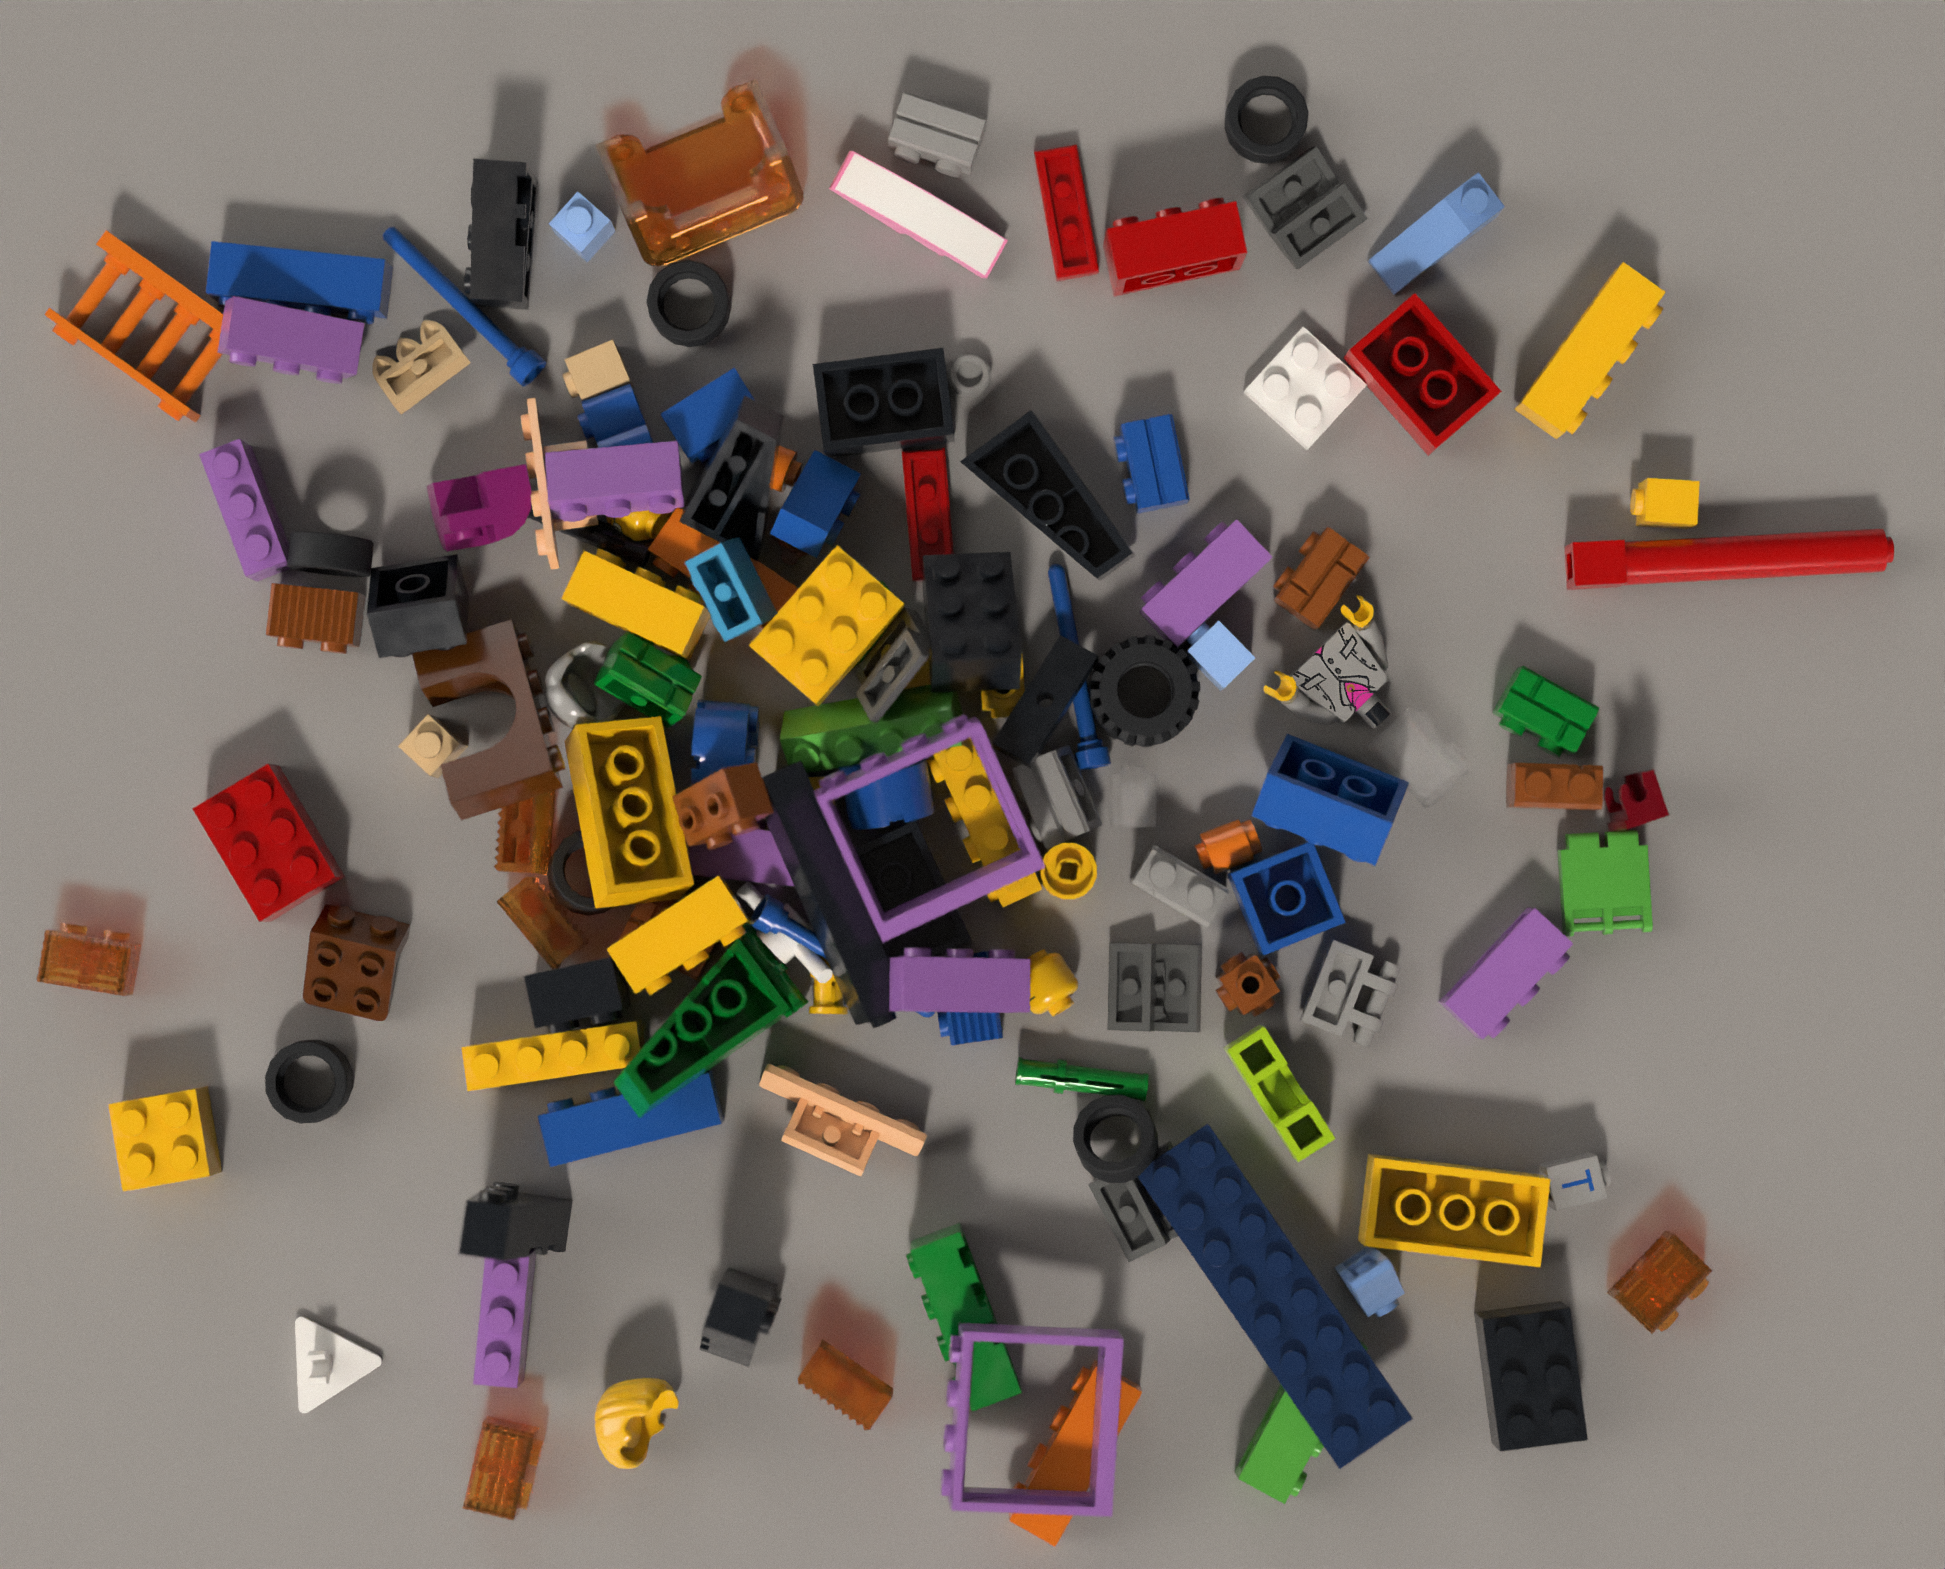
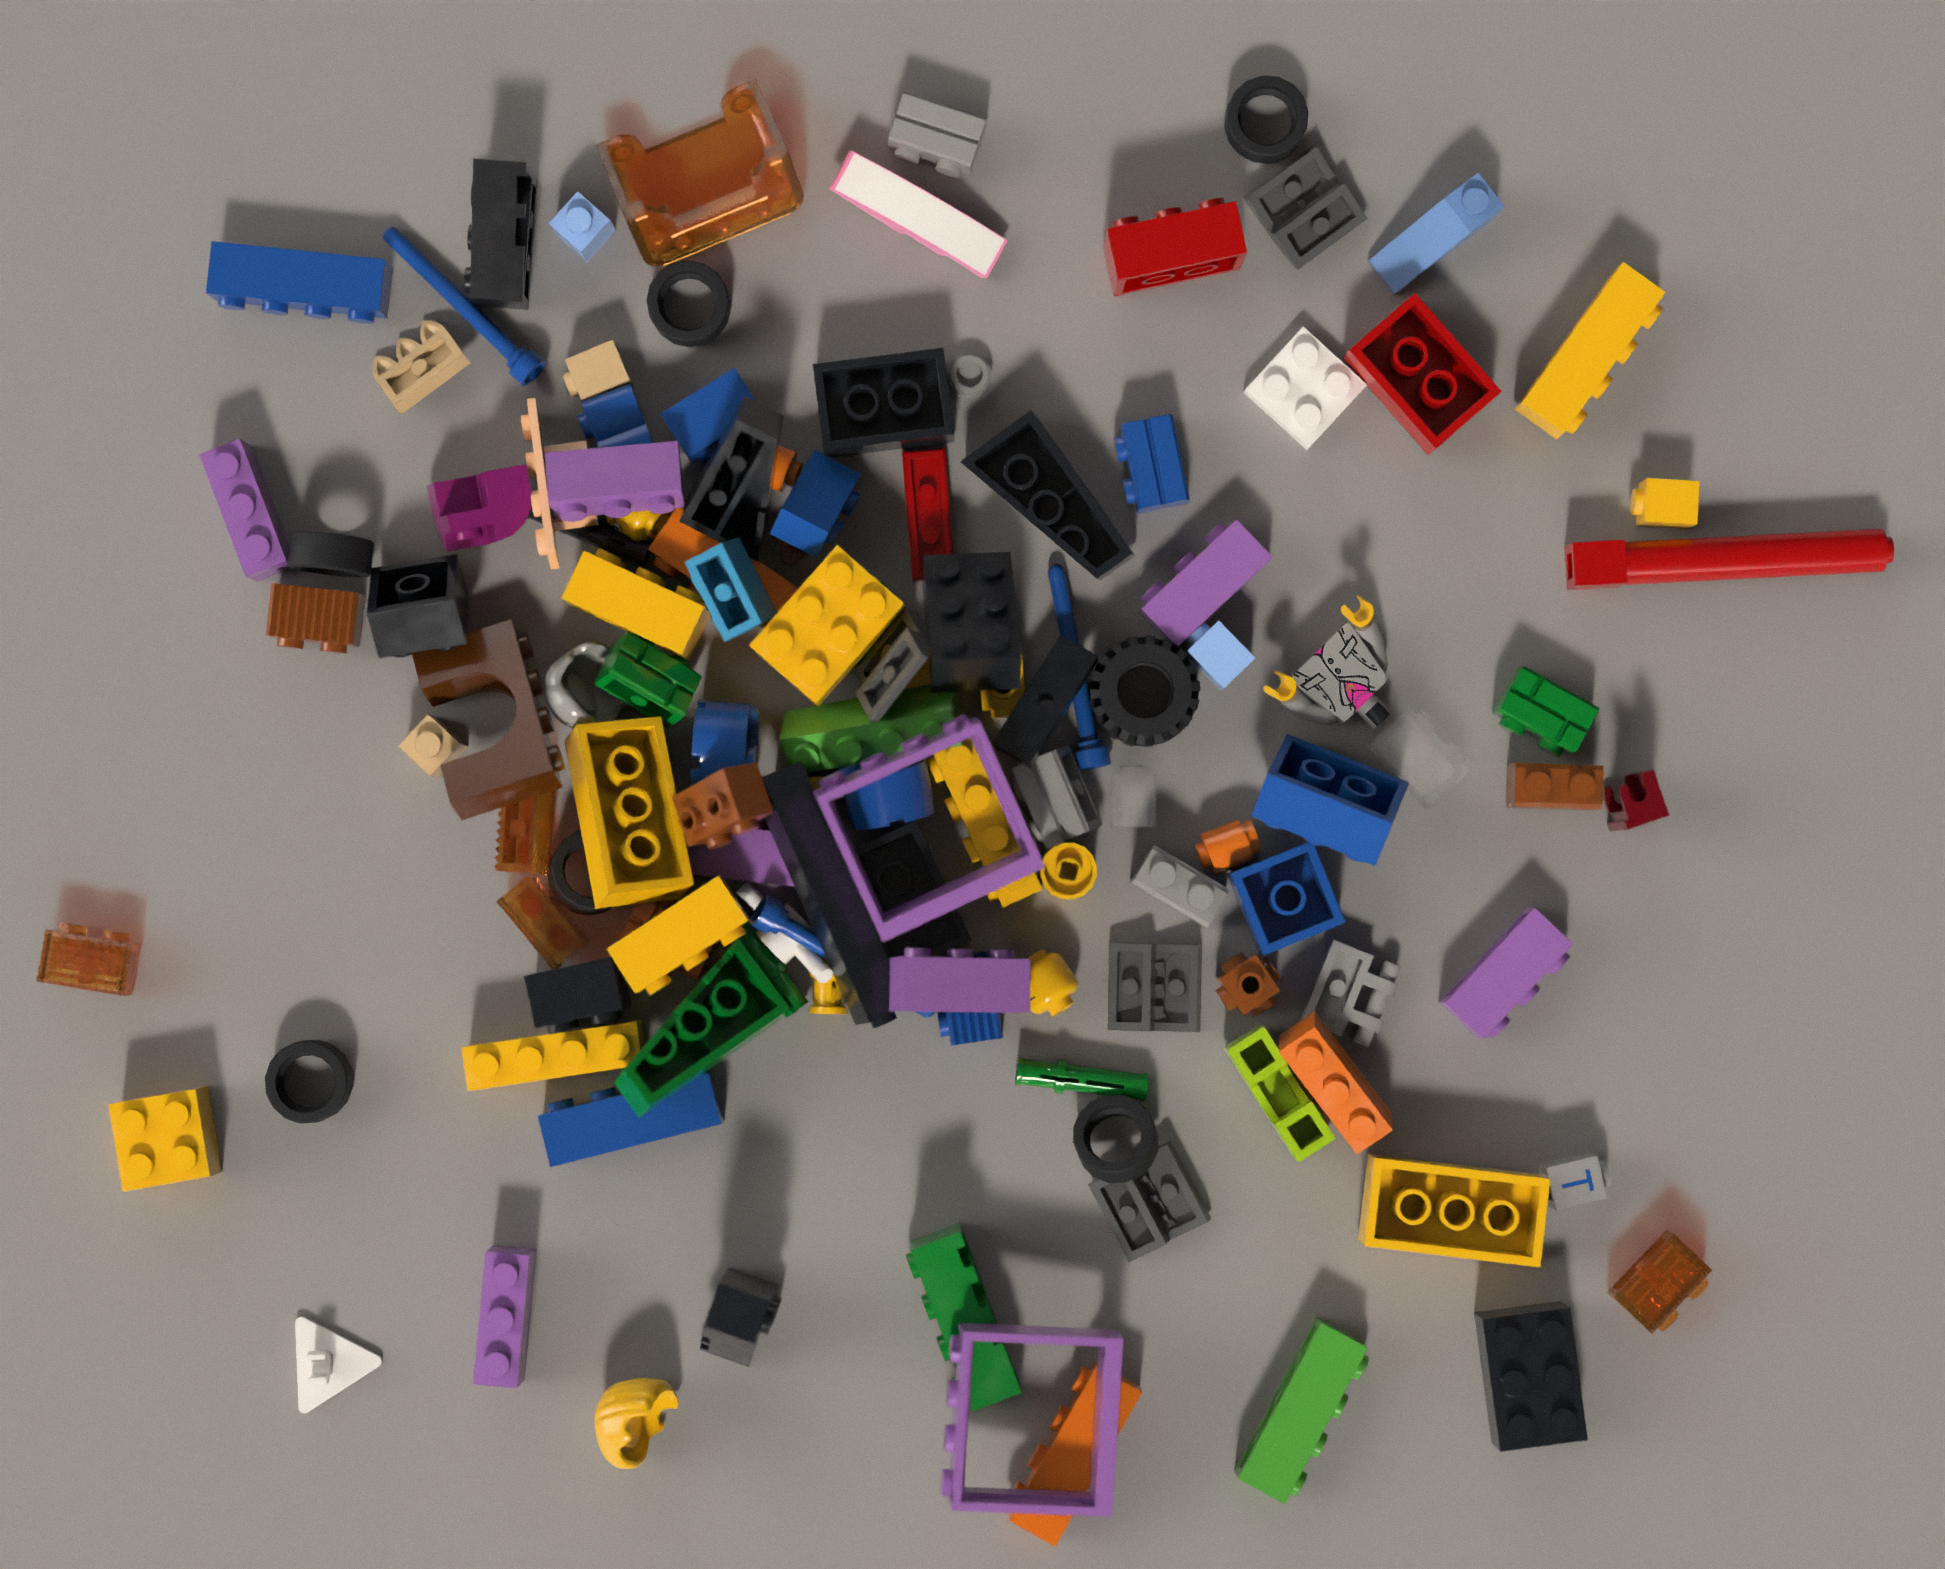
(153, 286): orange fence -> none
(268, 842): red brick -> none
(290, 339): medium lavender brick -> none
(353, 962): reddish brown bracket -> none
(502, 1468): clear orange brick -> none
(507, 1223): black wedge -> none
(836, 1126): light nougat bracket -> none
(845, 1384): clear orange brick -> none
(1066, 212): red tile -> none
(1274, 1296): dark blue plate -> none
(1320, 577): dark orange brick -> none
(1335, 1082): none -> orange brick
(1371, 1281): medium blue slope -> none
(1604, 882): bright green plate -> none

